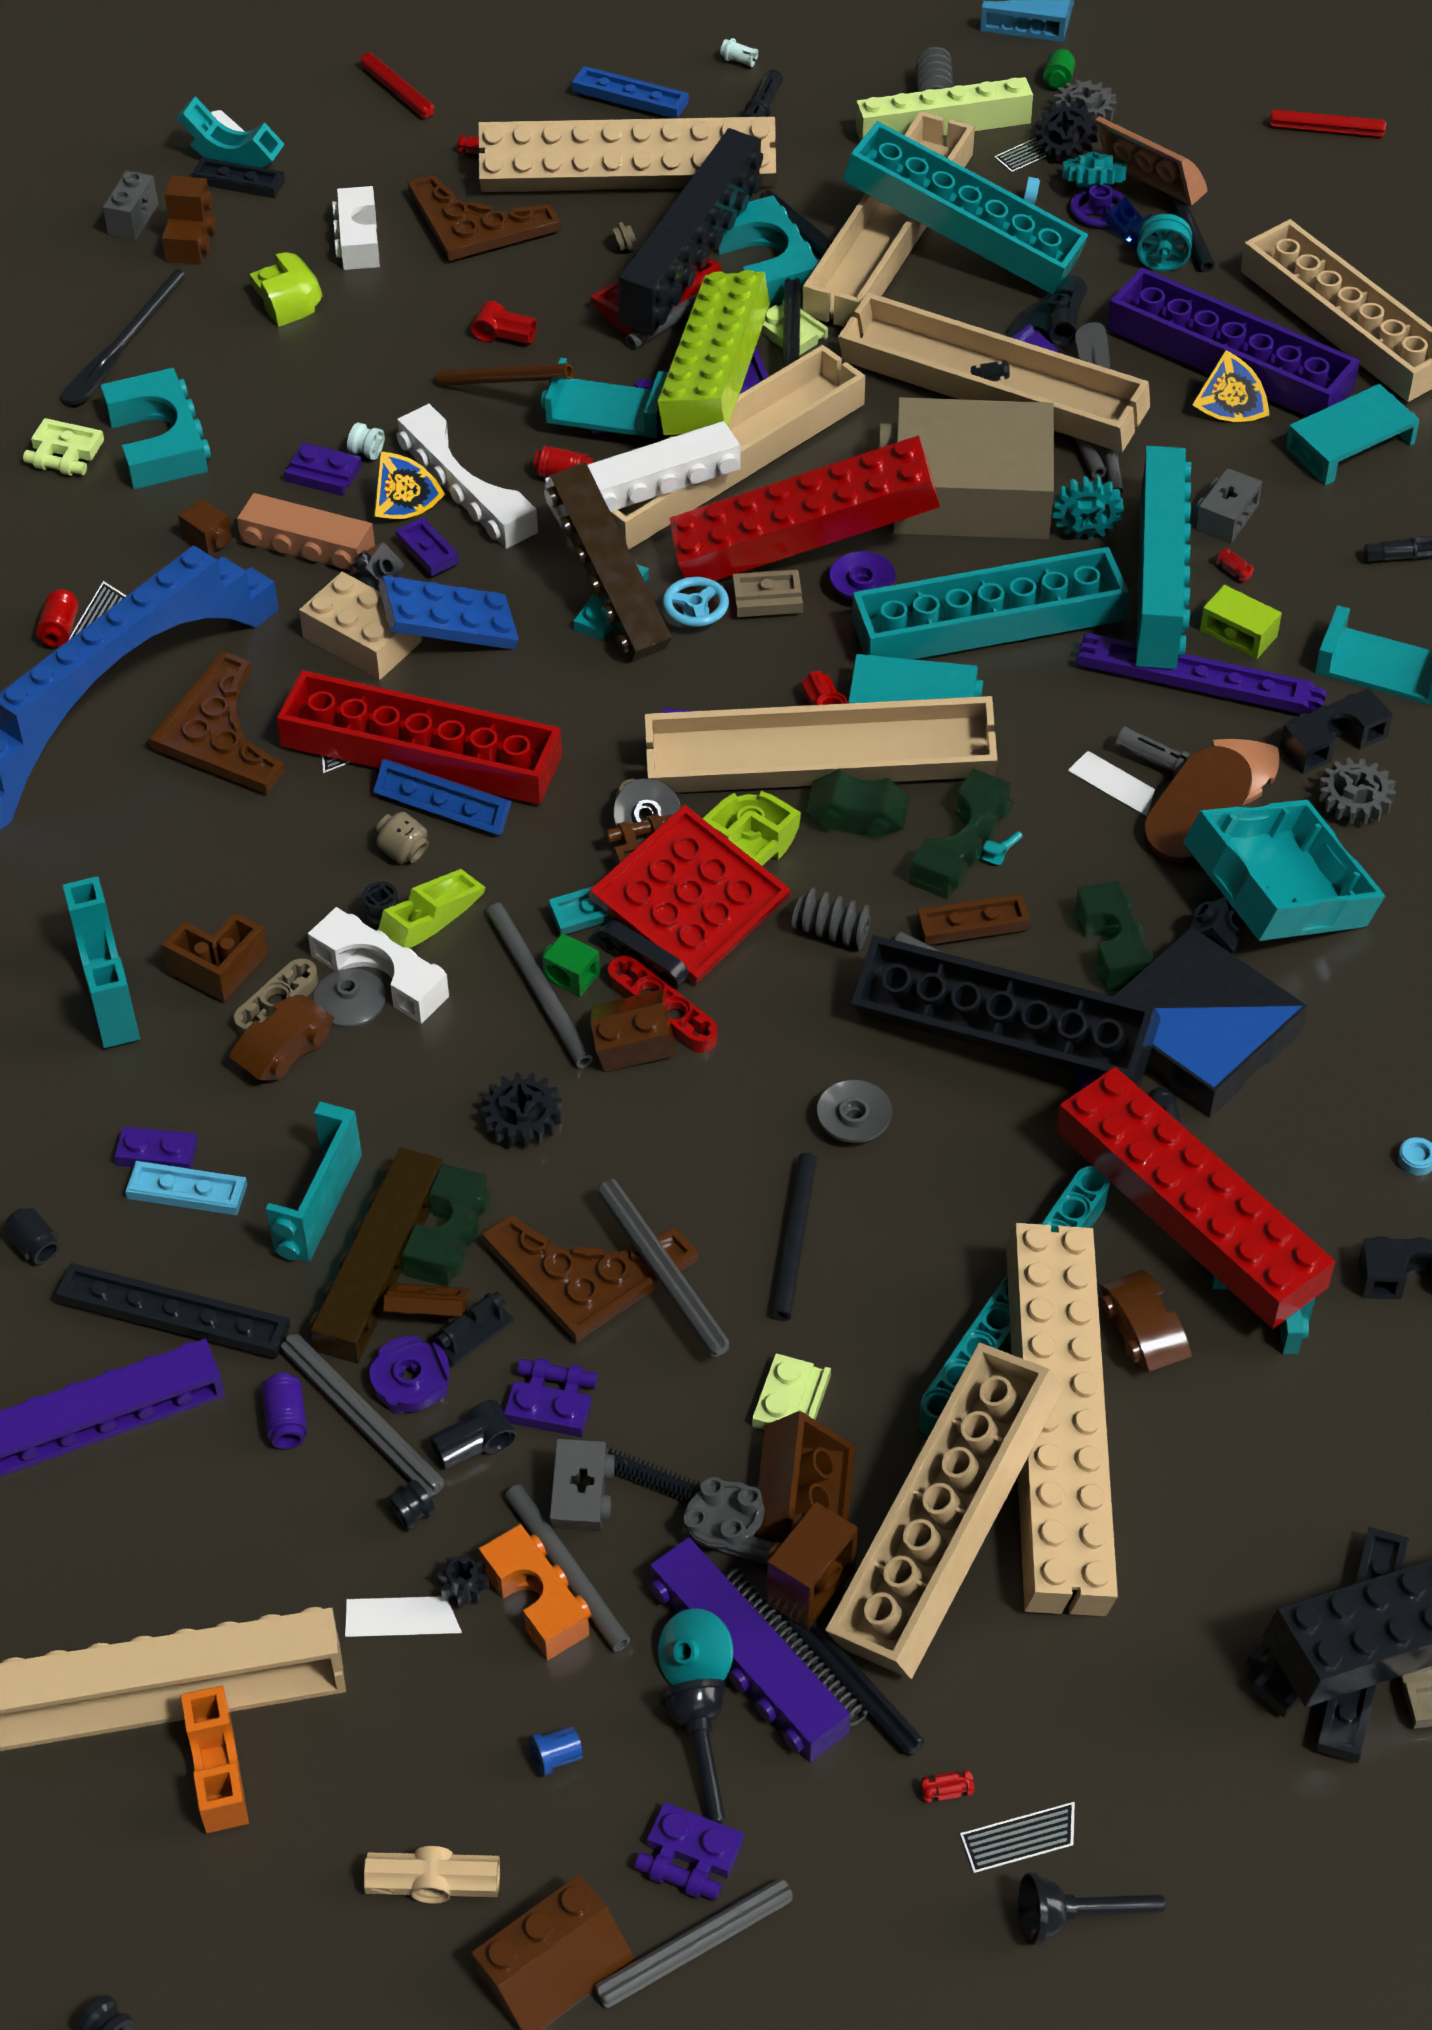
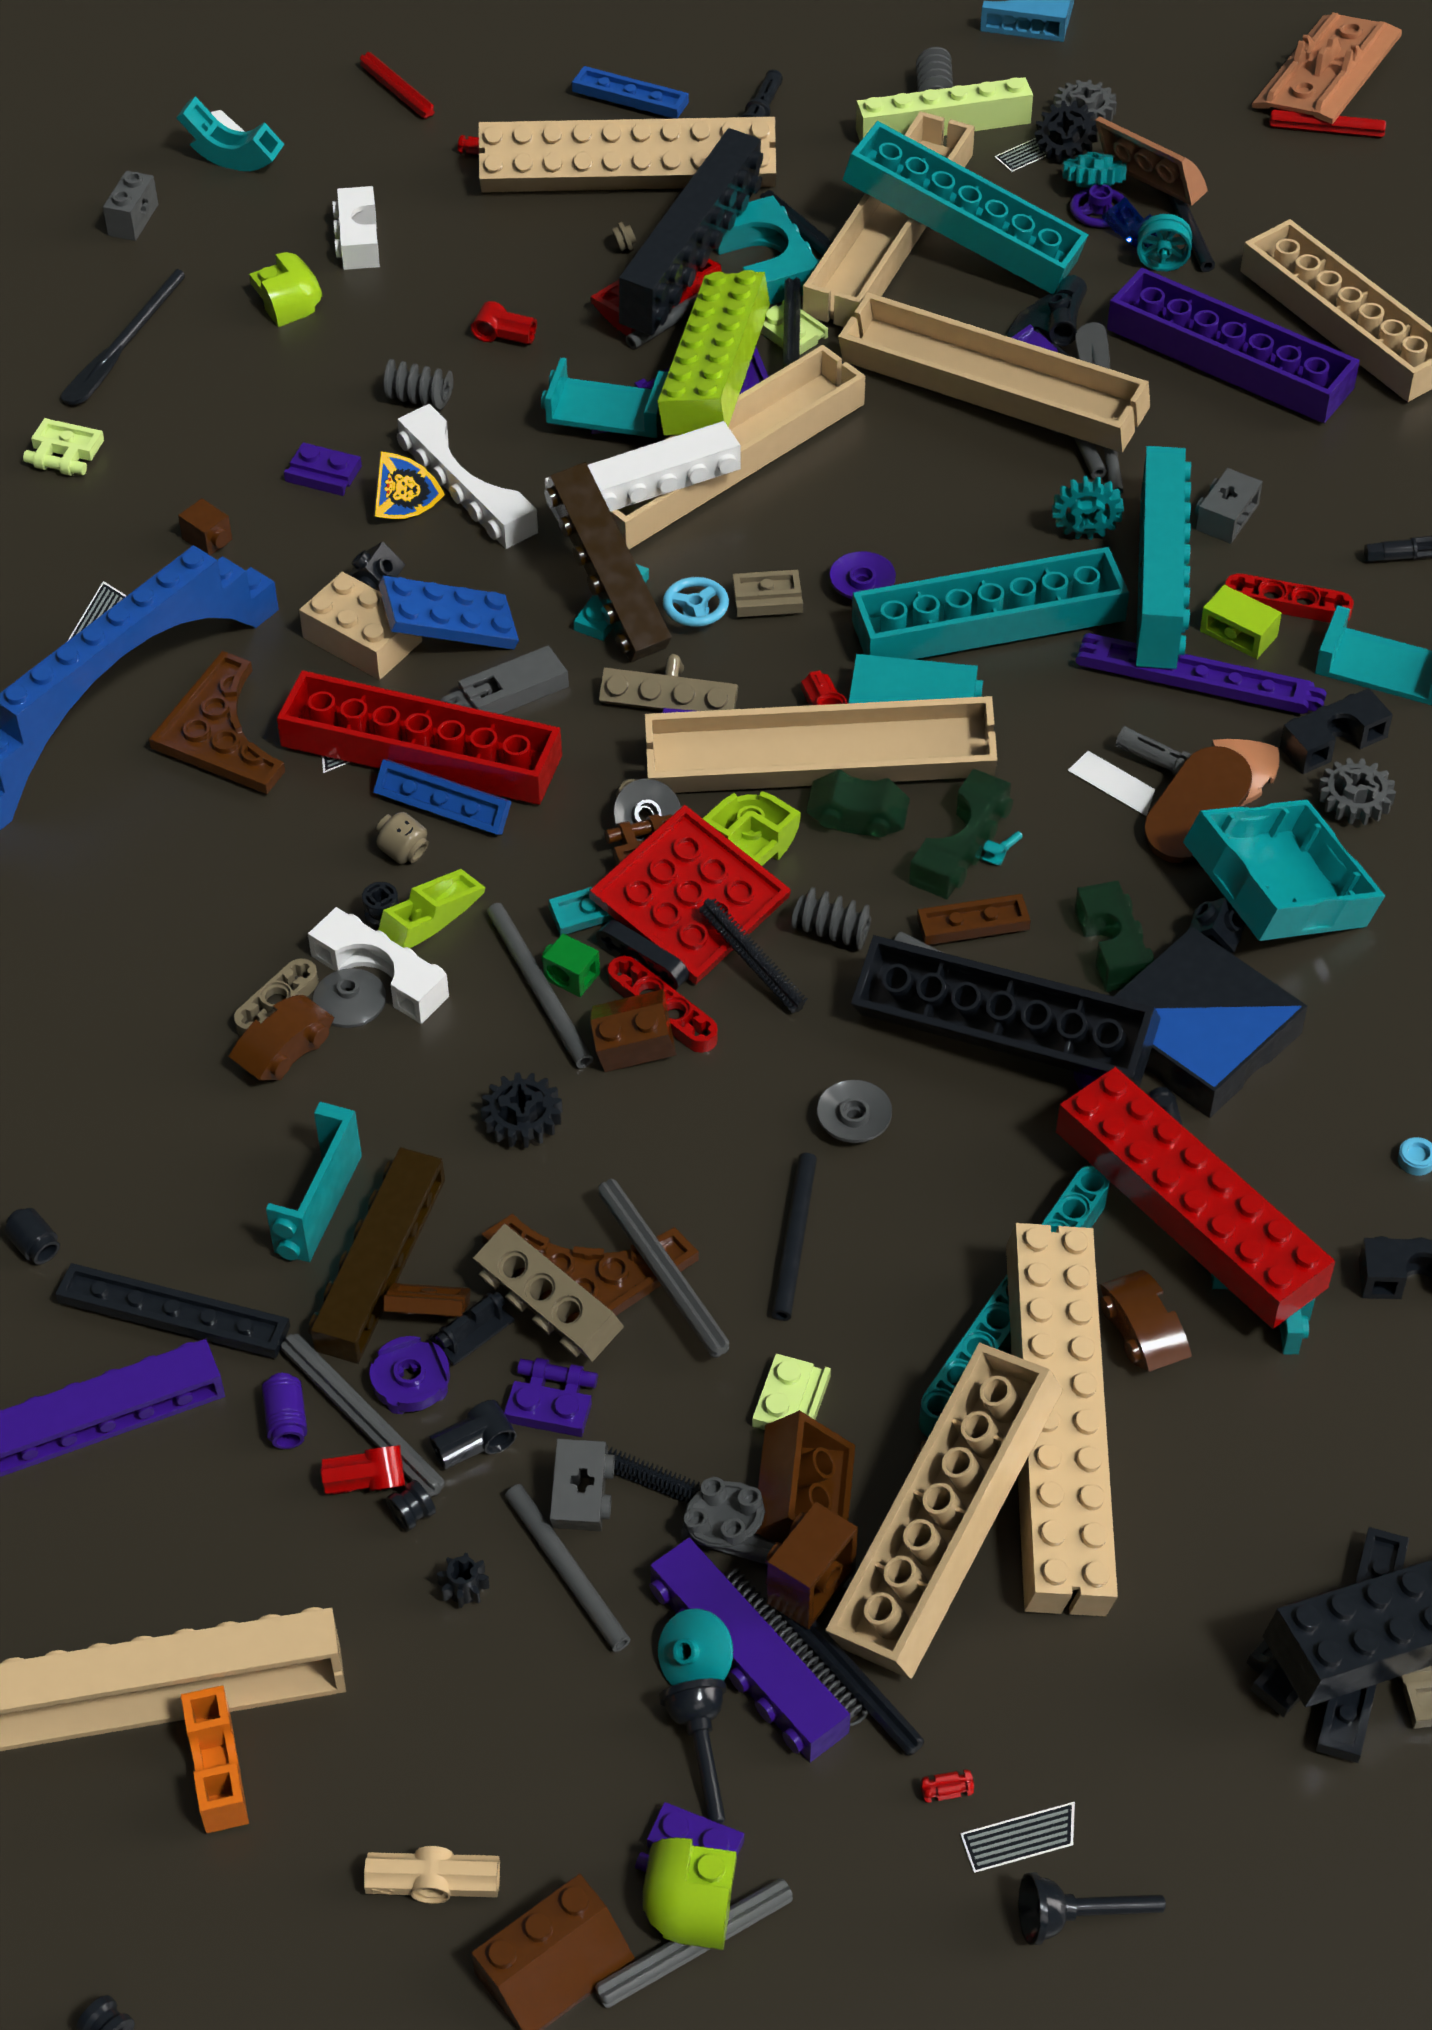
(57, 618): red head -> none
(101, 962): teal arch -> none
(156, 1147): dark purple plate -> none
(161, 398): teal arch -> none
(186, 1188): medium azure tile -> none
(189, 220): reddish brown brick -> none
(218, 961): reddish brown brick -> none
(240, 177): black tile -> none
(304, 531): nougat brick -> none
(365, 441): light aqua wheel -> none
(374, 1470): none -> red piece
(399, 1616): white sticker -> none
(417, 387): none -> dark grey piece
(427, 546): dark purple plate -> none
(439, 1252): clear green arch -> none
(474, 227): reddish brown plate -> none
(505, 374): reddish brown piece -> none
(509, 1252): none -> dark tan brick
(512, 683): none -> dark grey hinge
(519, 1563): orange arch -> none
(554, 460): red head -> none
(555, 1749): blue bush -> none
(665, 691): none -> dark tan plate
(689, 1892): none -> lime brick
(738, 52): light aqua pin -> none
(752, 956): none -> black axle
(805, 511): red brick -> none
(986, 463): dark tan brick -> none
(992, 370): black piece -> none
(1031, 190): medium azure tile -> none
(1059, 69): green brick -> none
(1232, 392): shield -> none
(1234, 565): red piece -> none
(1289, 594): none -> red beam
(1329, 66): none -> nougat hinge
(1349, 429): teal panel -> none

